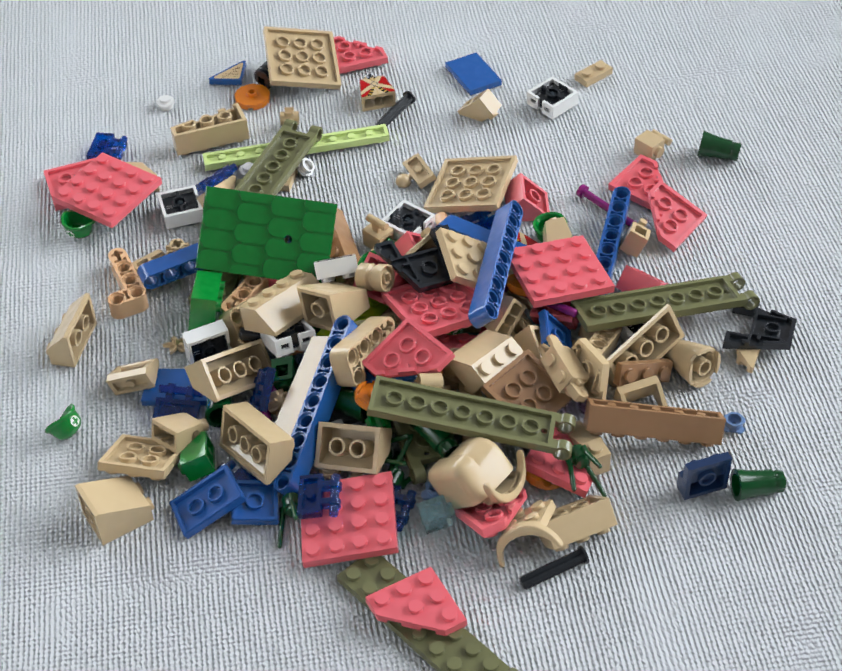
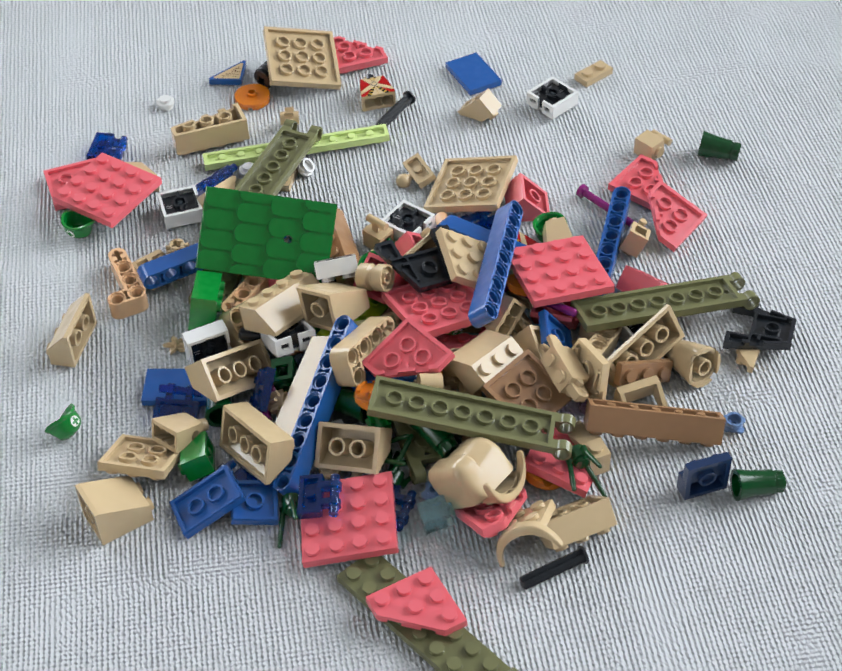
(133, 376): tan tile -> none

